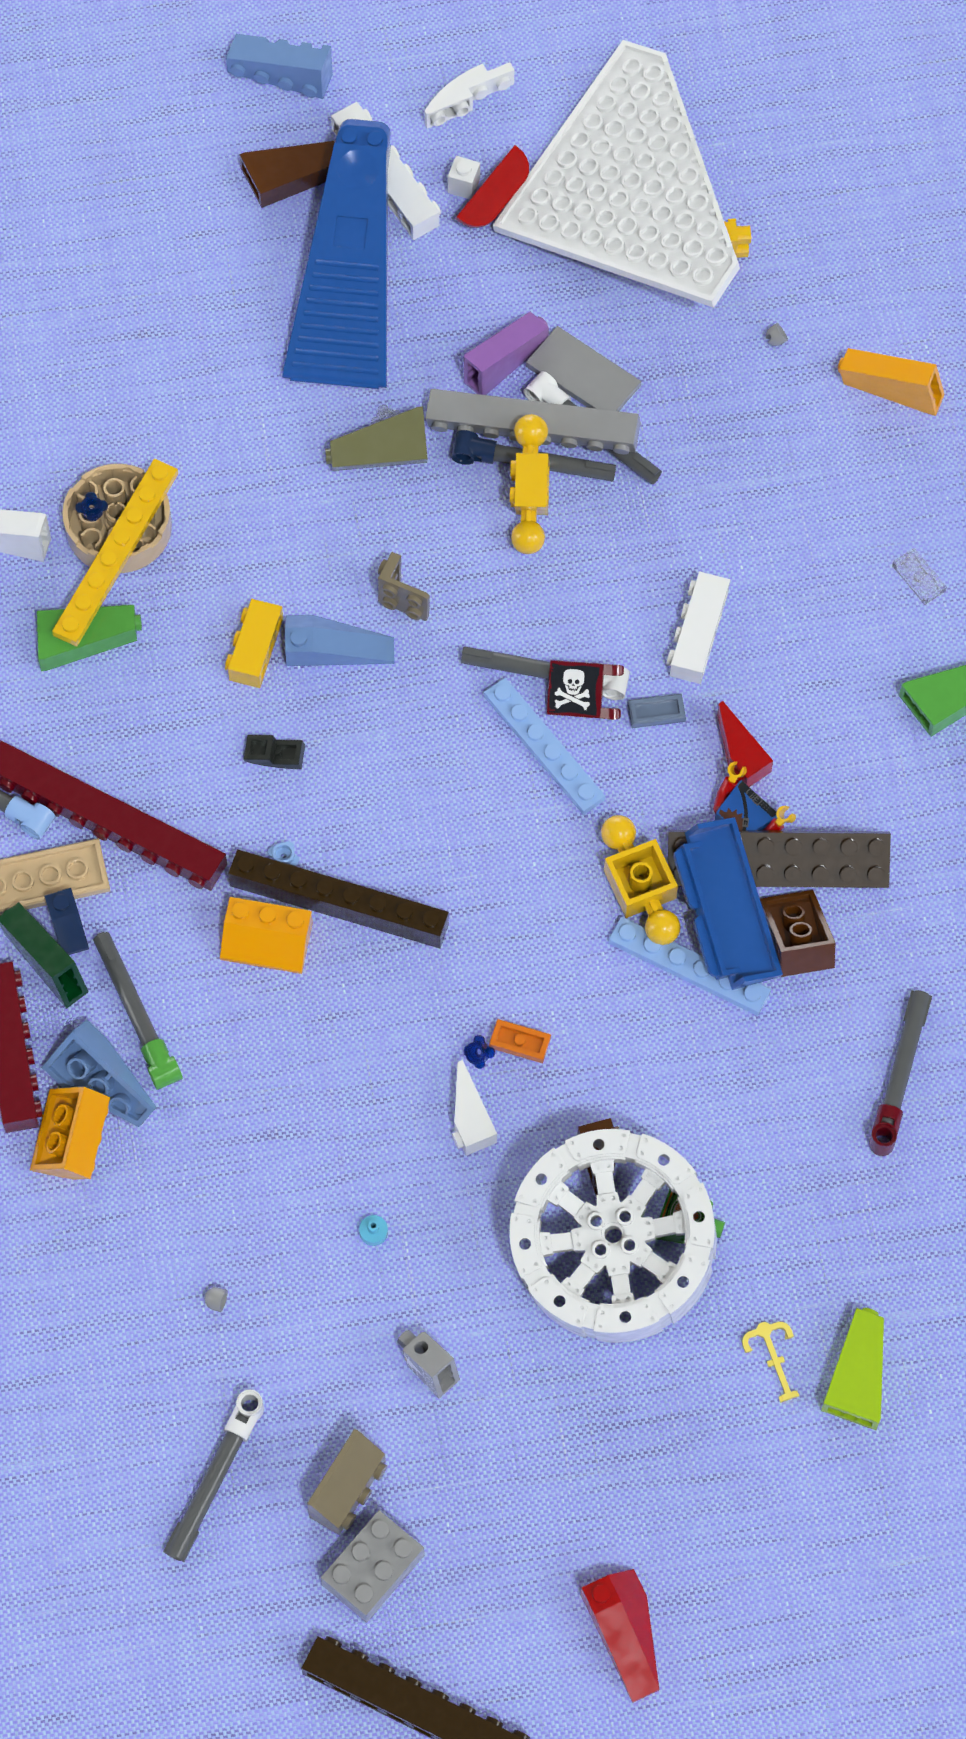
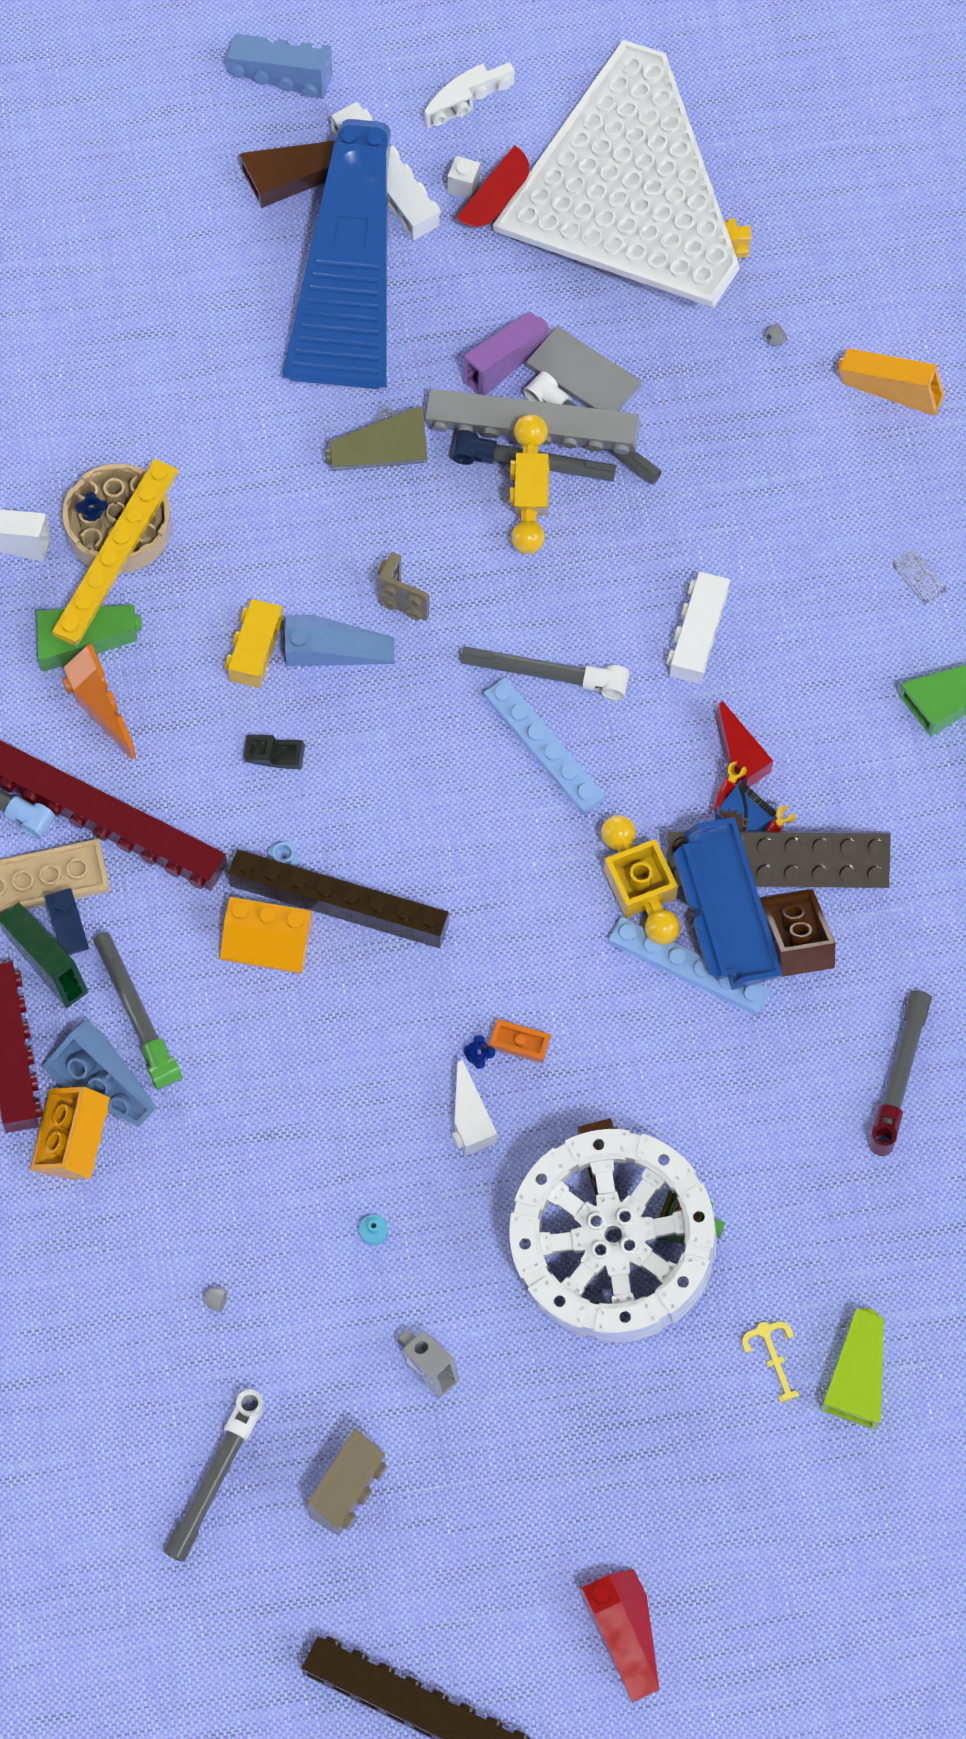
(89, 687): none -> orange wedge
(372, 1566): light grey brick -> none
(578, 689): flag -> none
(656, 710): sand blue tile -> none

